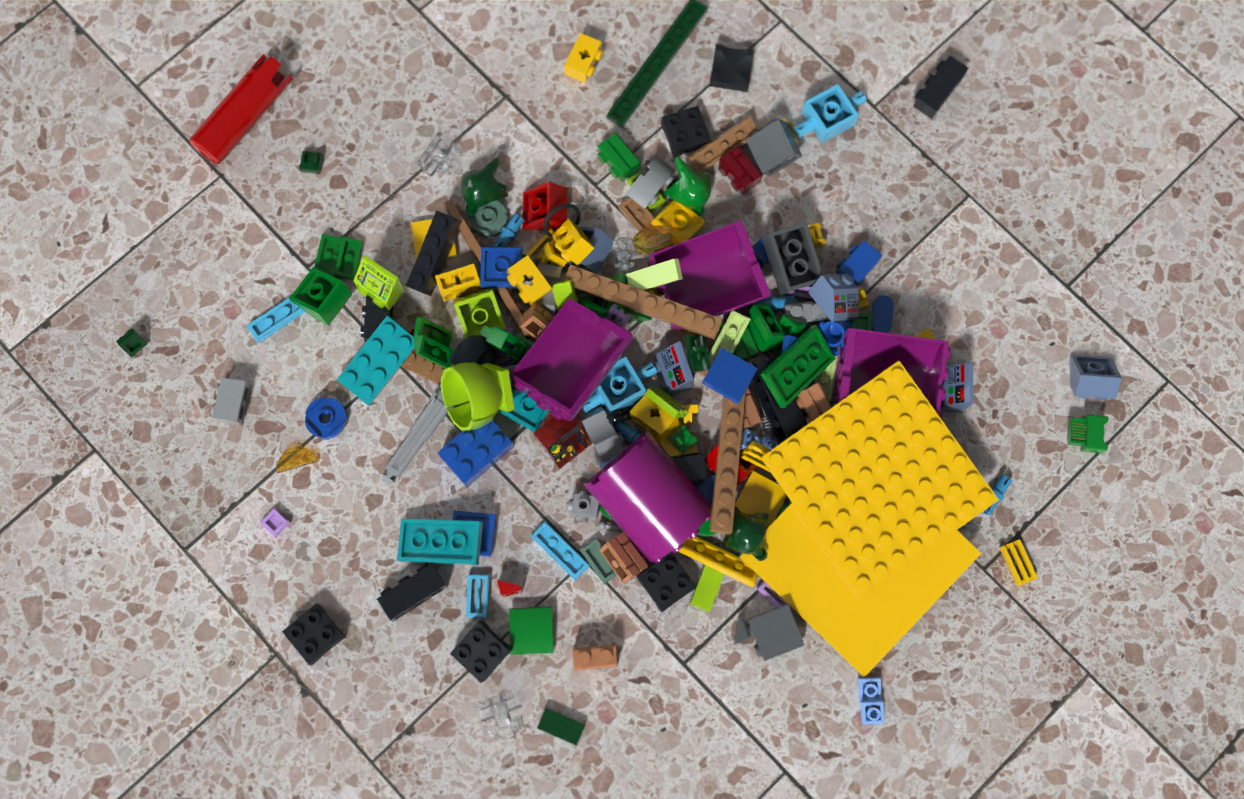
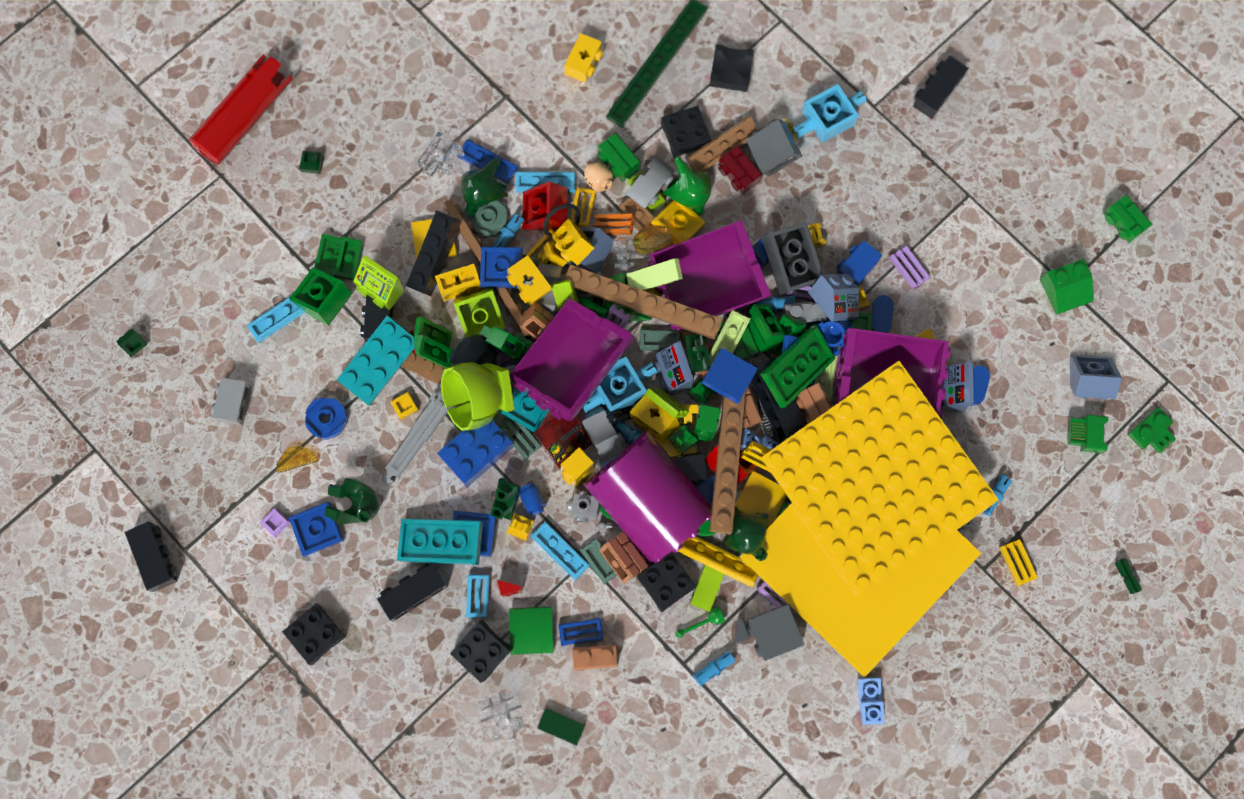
(151, 556): none -> black brick
(315, 530): none -> blue tile
(364, 506): none -> dark green piece
(404, 405): none -> yellow tile
(480, 157): none -> blue tile
(505, 499): none -> dark green hips
(508, 423): none -> sand green tile
(520, 527): none -> yellow tile
(529, 180): none -> medium azure tile
(532, 499): none -> blue brick
(576, 468): none -> yellow brick
(580, 632): none -> blue tile
(590, 208): none -> yellow tile
(598, 177): none -> light nougat head
(619, 222): none -> orange tile
(658, 339): none -> sand green tile
(701, 393): none -> green tile
(706, 423): none -> green brick
(714, 668): none -> dark azure pin
(715, 617): none -> green hinge
(914, 262): none -> lavender tile
(980, 383): none -> blue tile
(1069, 286): none -> green slope
(1127, 219): none -> green brick
(1130, 581): none -> dark green piece
(1153, 431): none -> green hinge

